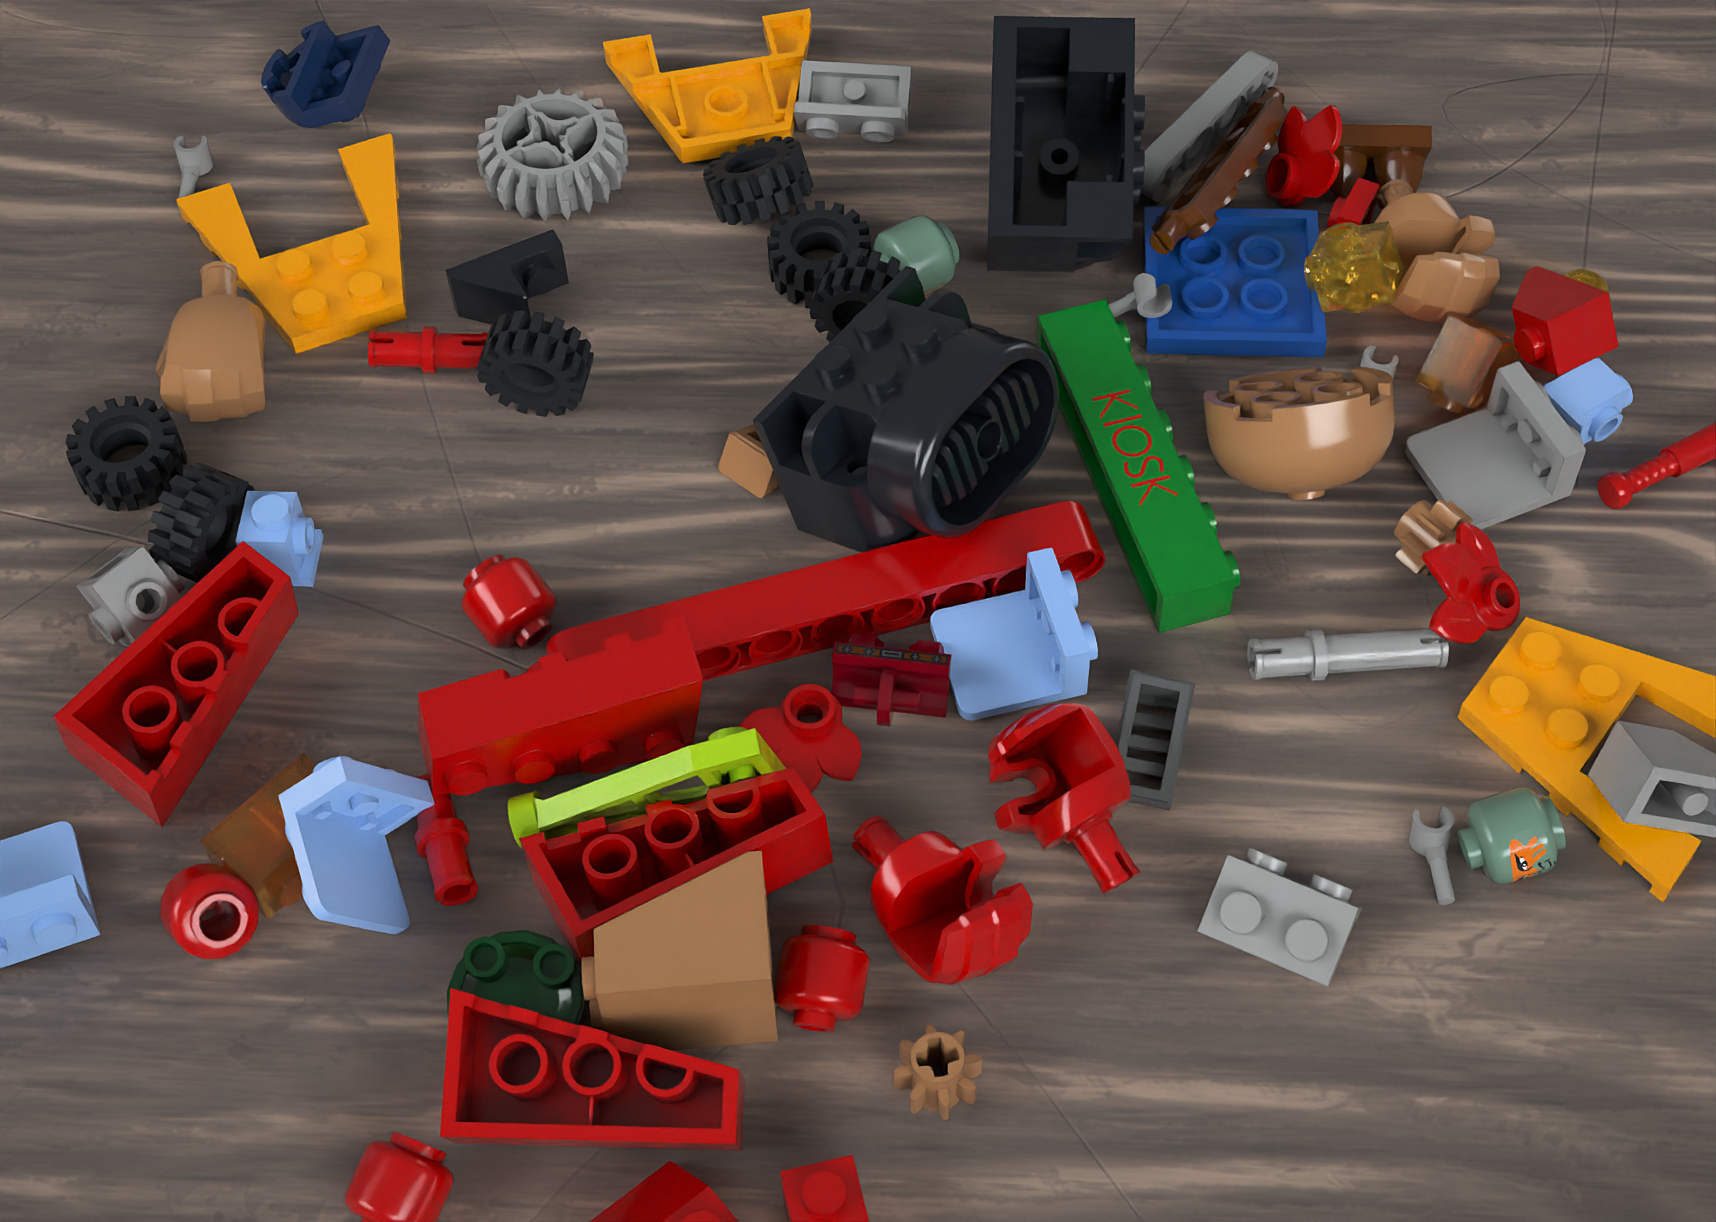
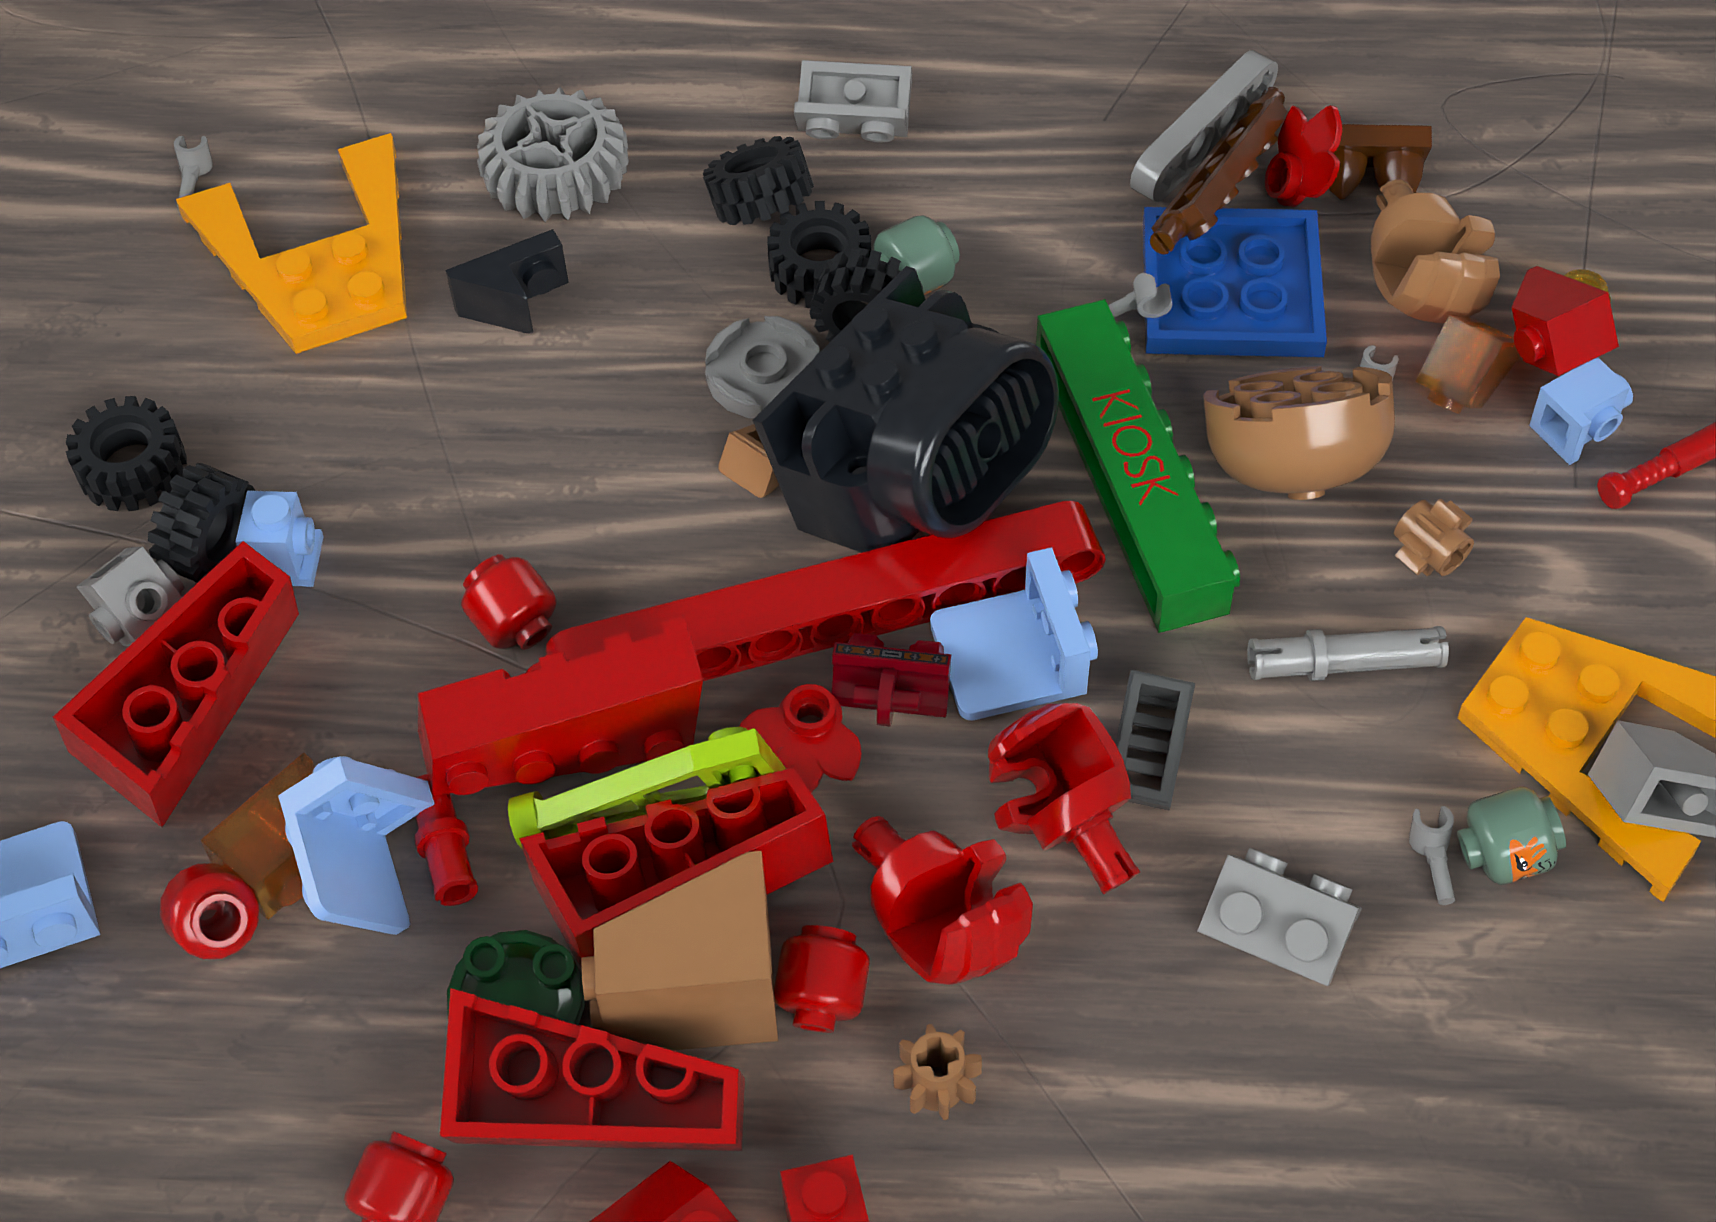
(214, 352): medium nougat piece -> none
(325, 74): dark blue slope -> none
(425, 349): red pin -> none
(535, 363): black tyre -> none
(720, 104): light orange wing -> none
(756, 361): none -> light grey tile
(1063, 142): black brick -> none
(1354, 267): clear yellow brick -> none
(1358, 206): red plate -> none
(1475, 587): red plate -> none
(1502, 456): light grey bracket -> none

